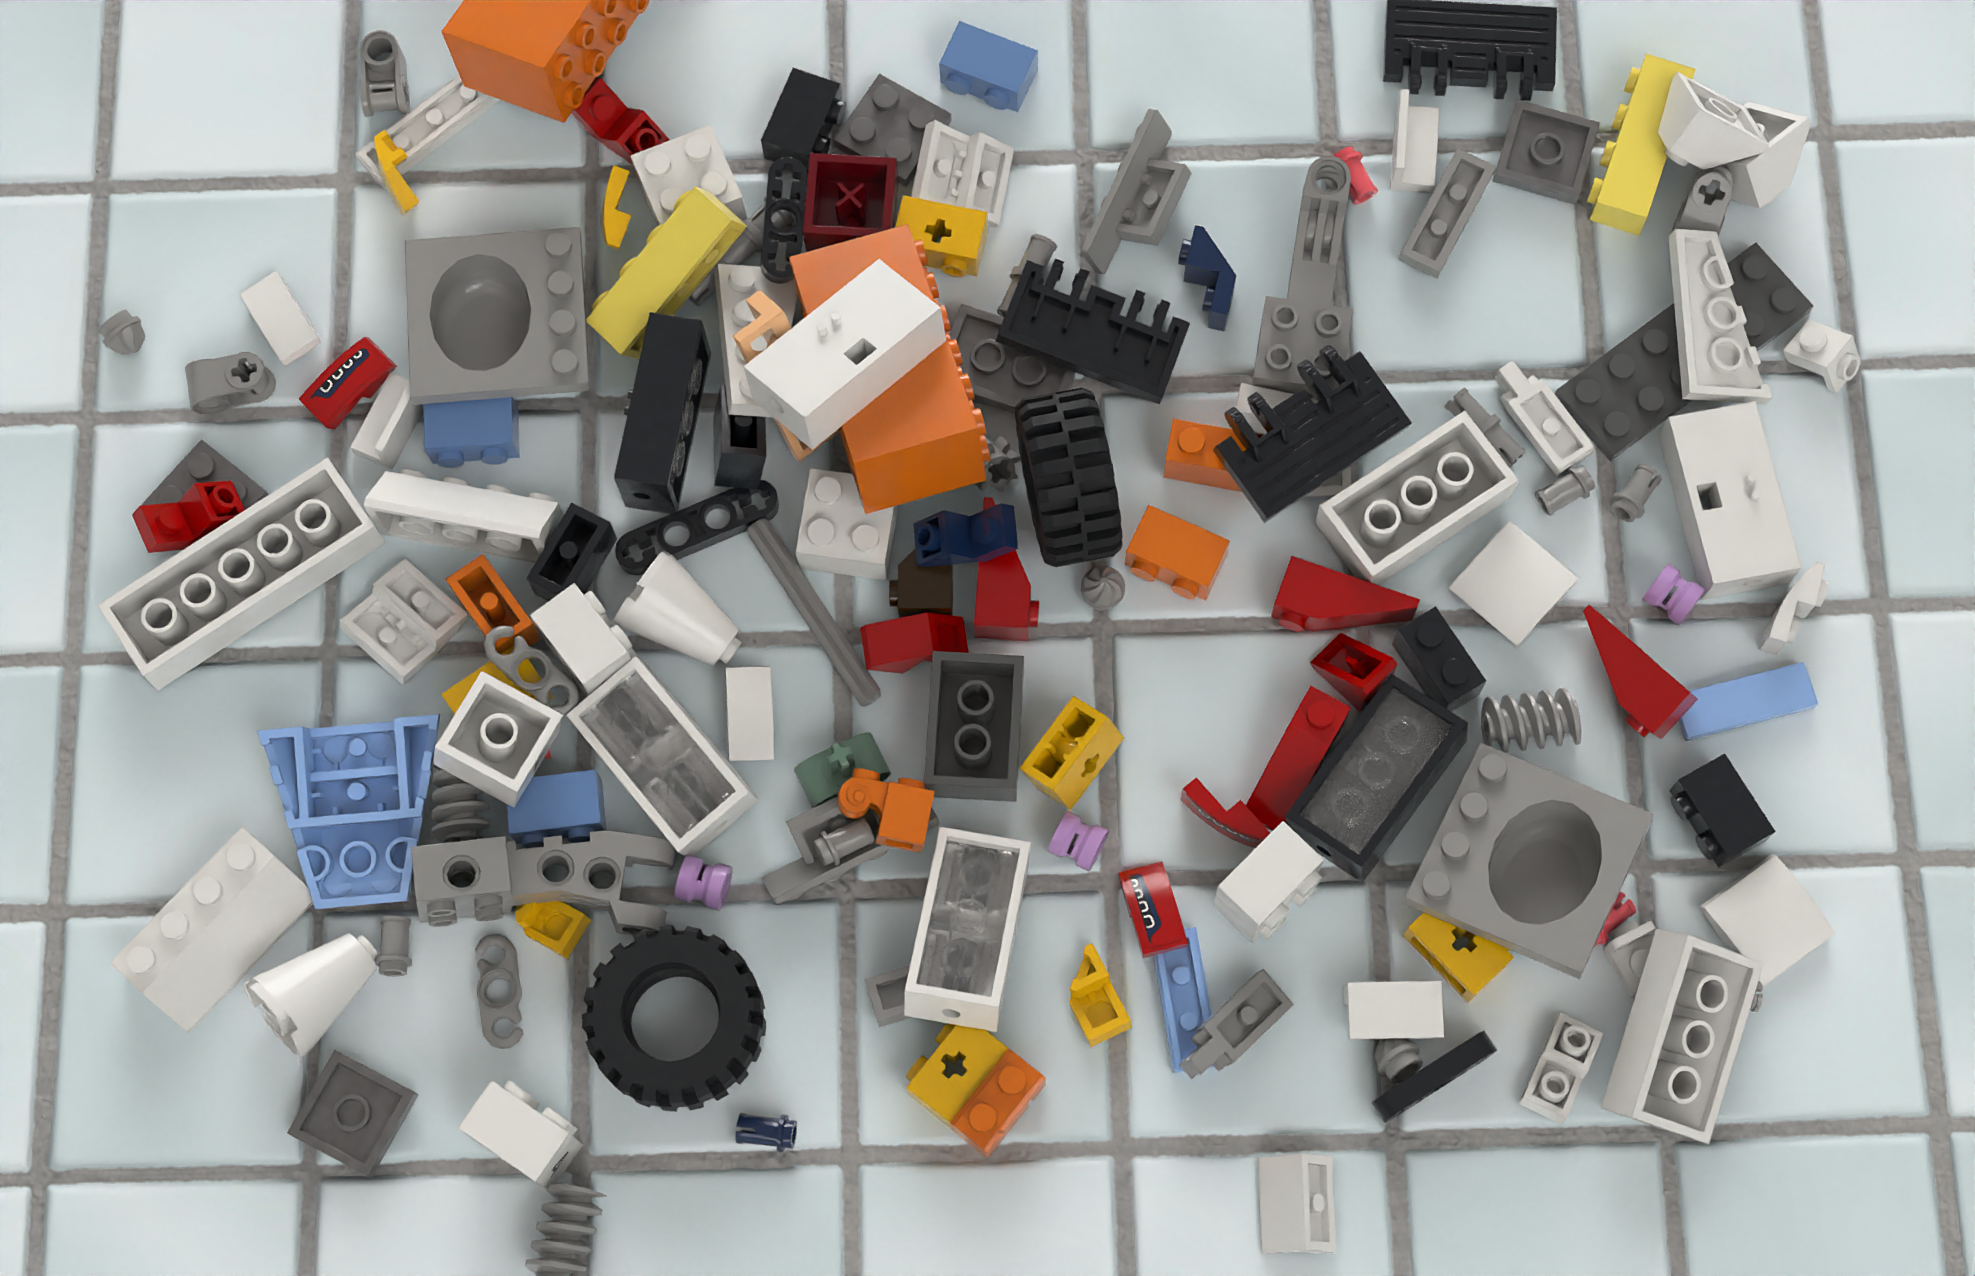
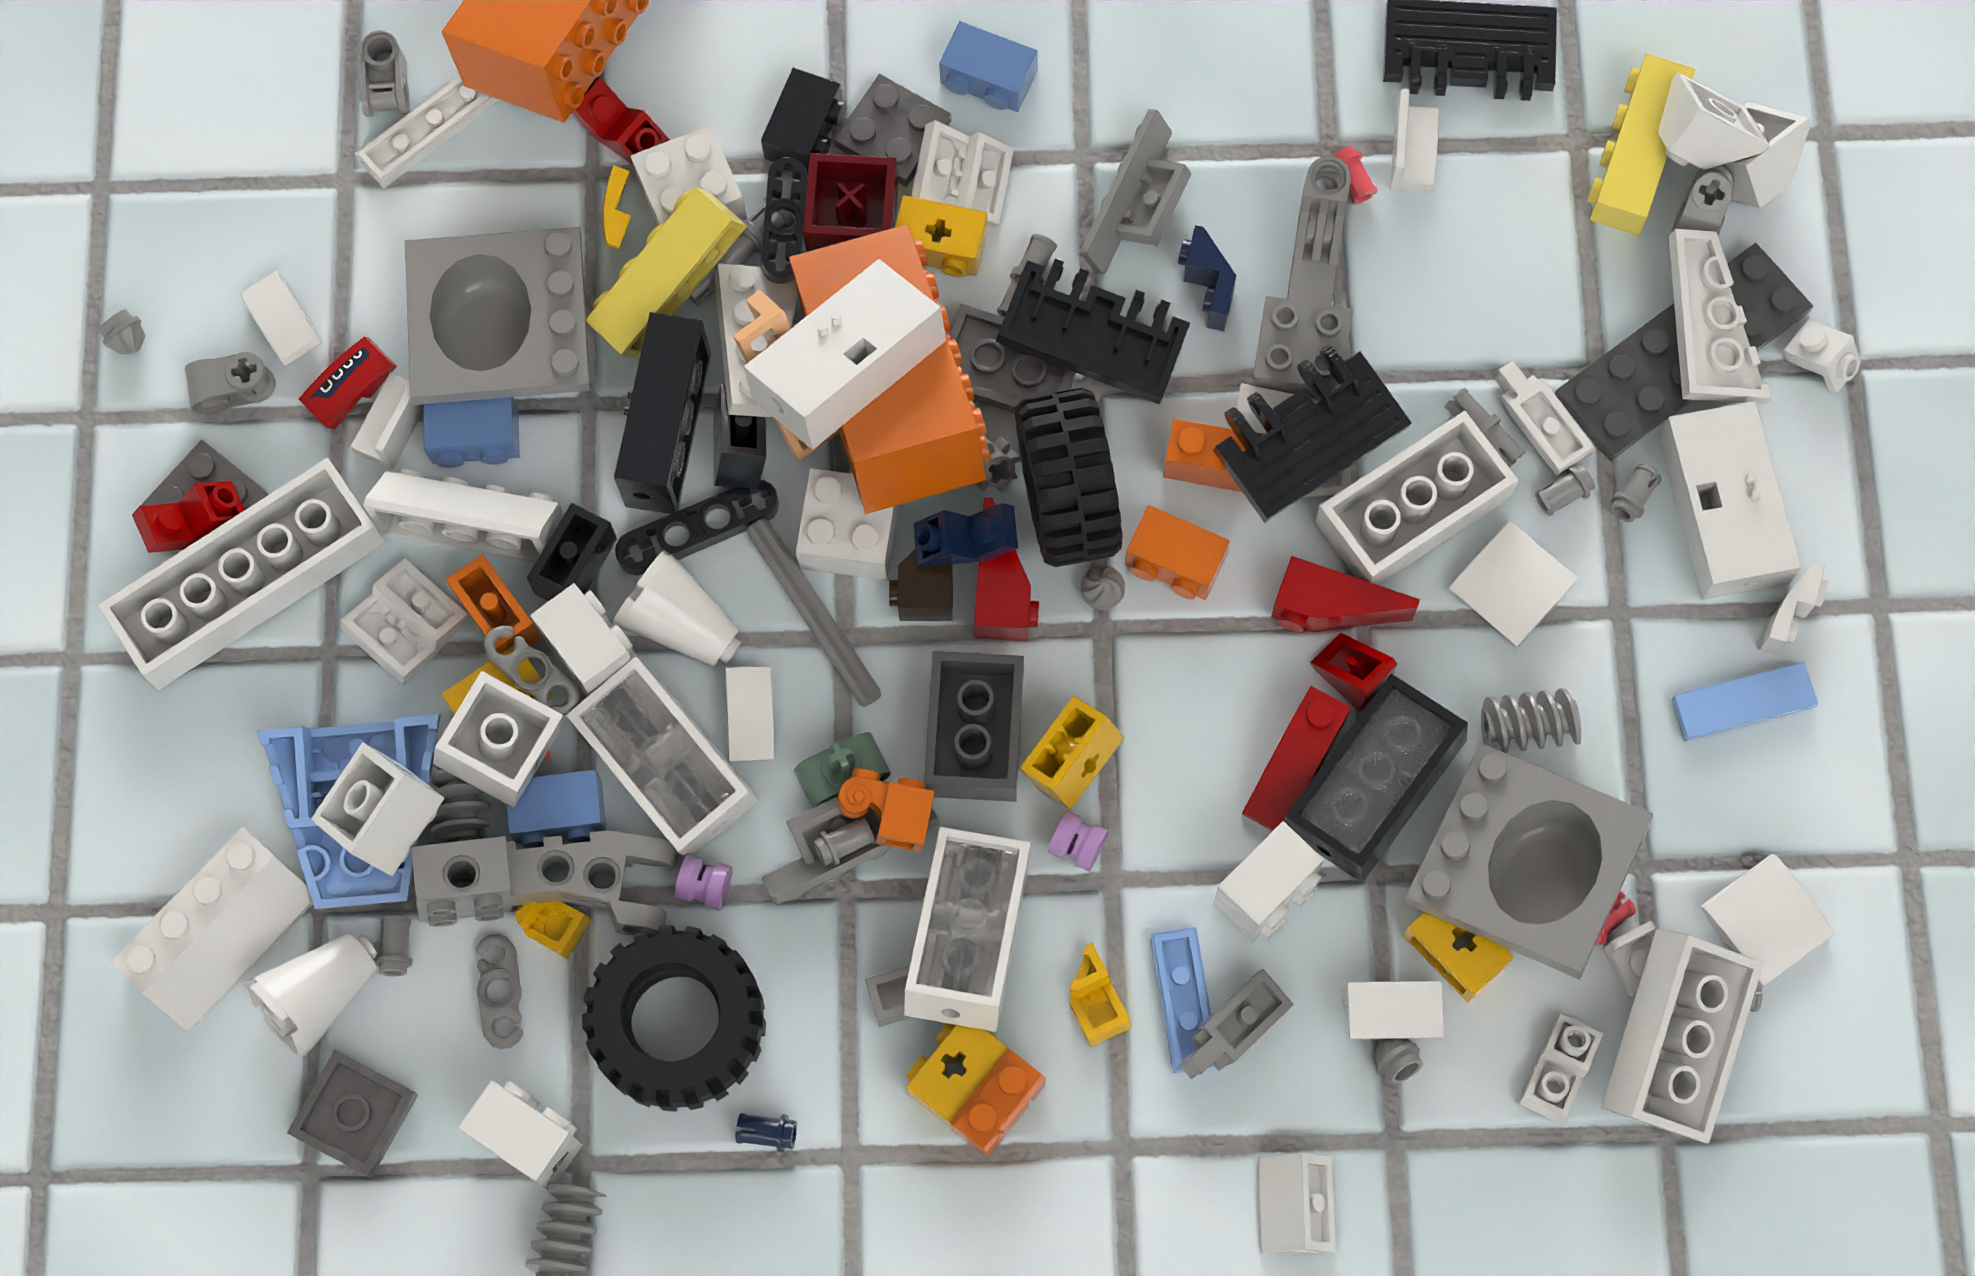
(377, 809): none -> white brick
(388, 159): yellow slope -> none
(909, 640): red slope -> none
(1153, 909): red slope -> none
(1236, 823): red slope -> none
(1434, 1076): black beam -> none
(1438, 660): black brick -> none
(1447, 213): light grey plate -> none
(1546, 152): flat silver plate -> none
(1640, 683): red slope -> none
(1681, 601): lavender wheel -> none
(1720, 811): black brick -> none

